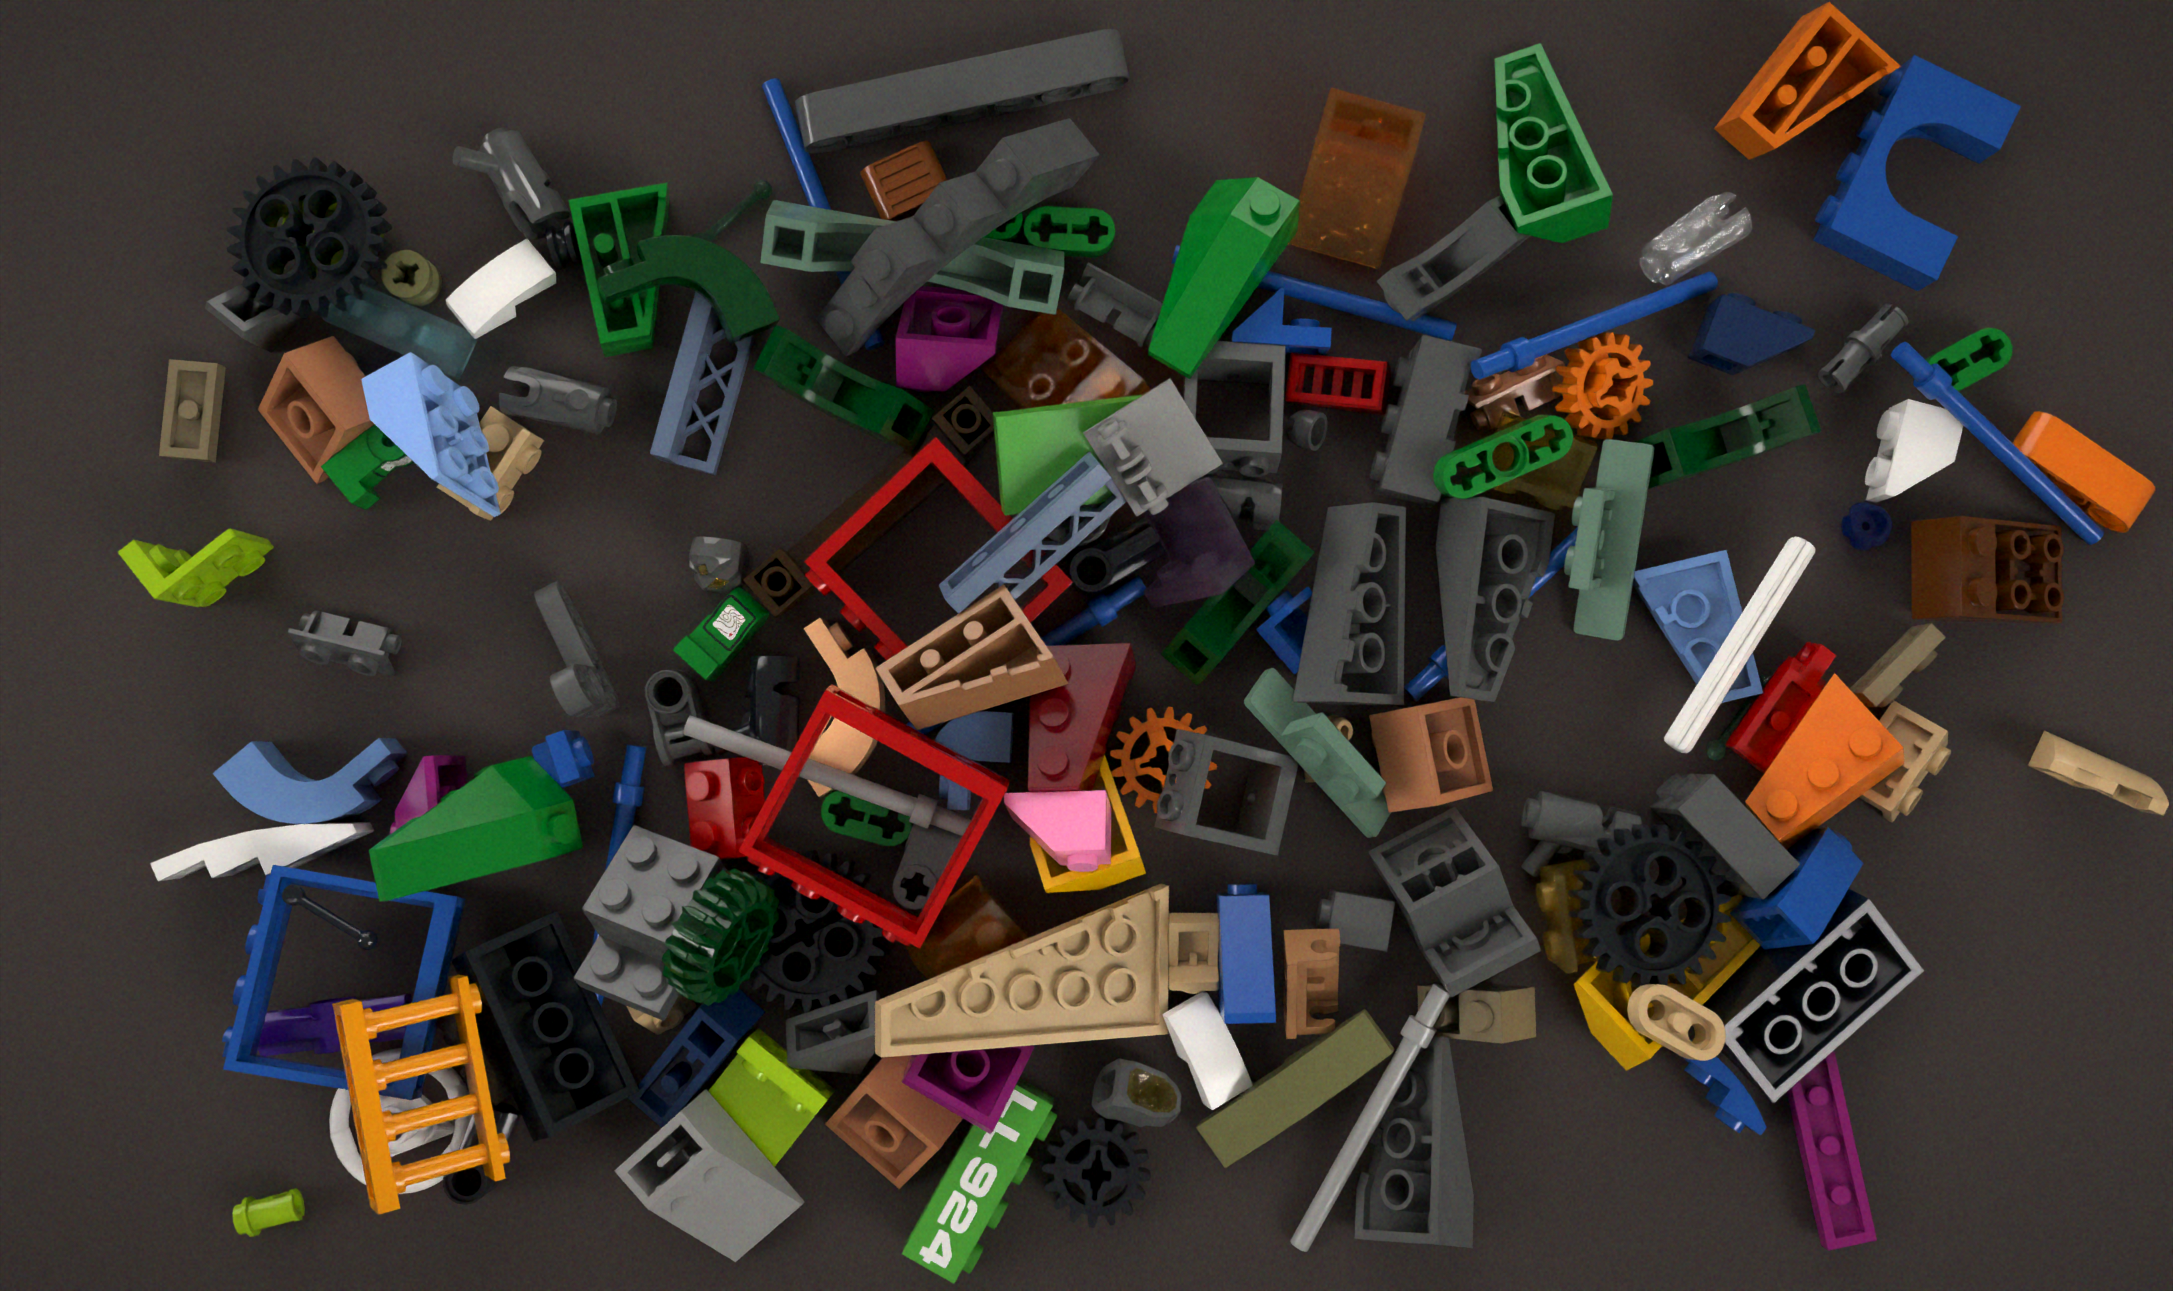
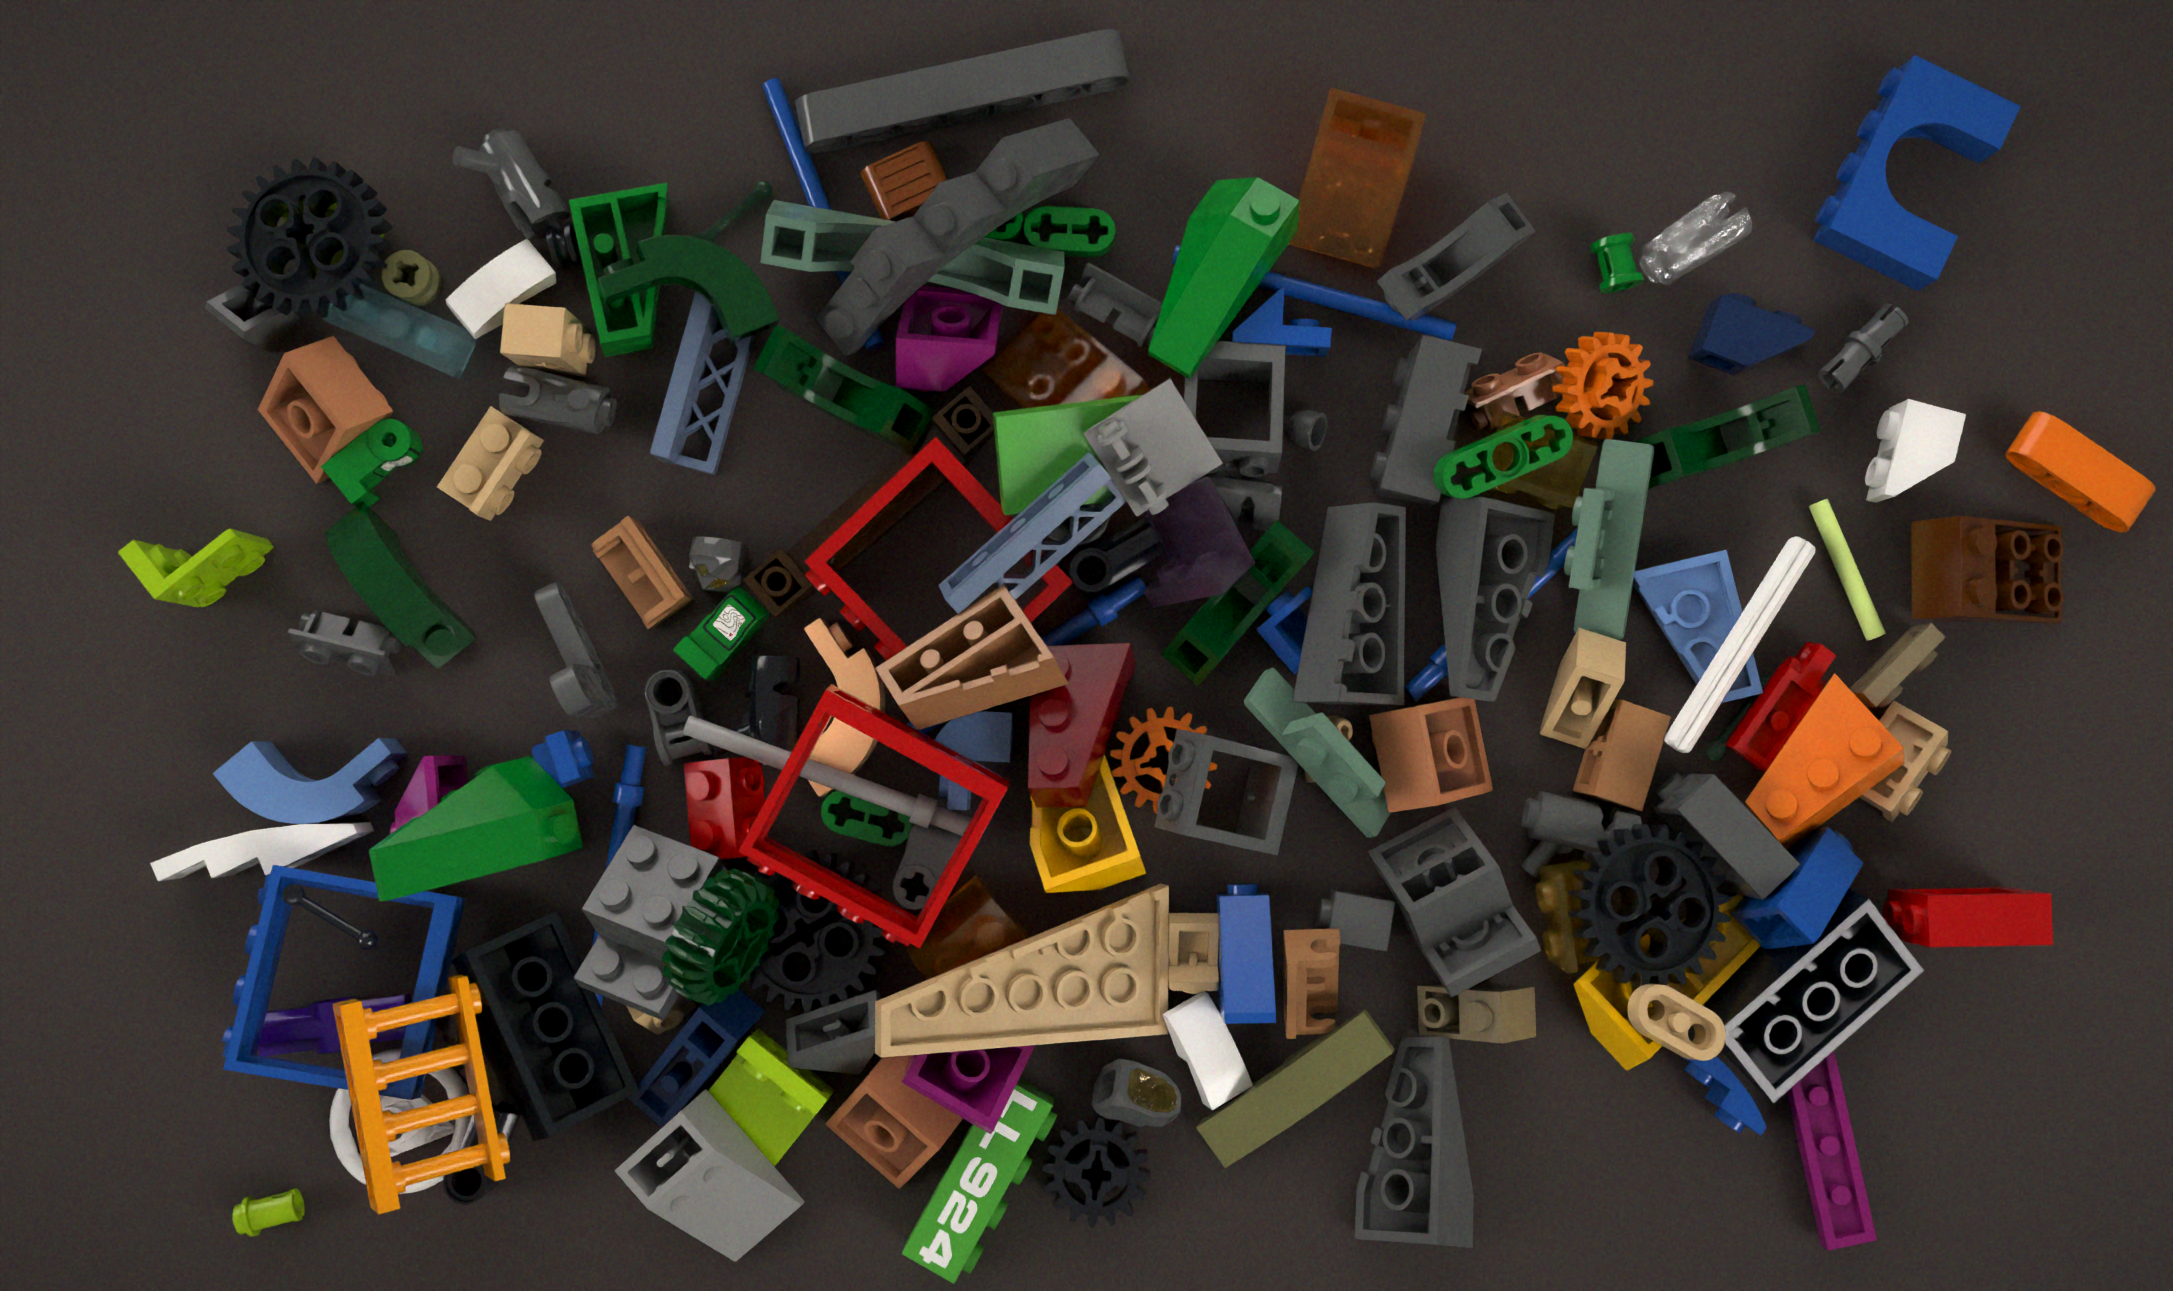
(192, 411): dark tan plate -> none
(392, 589): none -> dark green arch
(434, 426): light blue slope -> none
(546, 339): none -> tan brick
(641, 572): none -> medium nougat hinge
(1067, 825): bright pink slope -> none
(1360, 367): red slope -> none
(1417, 1033): light grey bar -> none
(1522, 352): blue bar -> none
(1543, 156): green wedge -> none
(1584, 688): none -> tan slope
(1616, 263): none -> green bush
(1623, 755): none -> medium nougat hinge
(1804, 79): orange wedge -> none
(1847, 569): none -> yellowish green bar
(1875, 516): clear blue plate -> none
(1936, 384): blue bar -> none
(1960, 351): green beam -> none
(1970, 916): none -> red window
(2095, 772): tan slope -> none

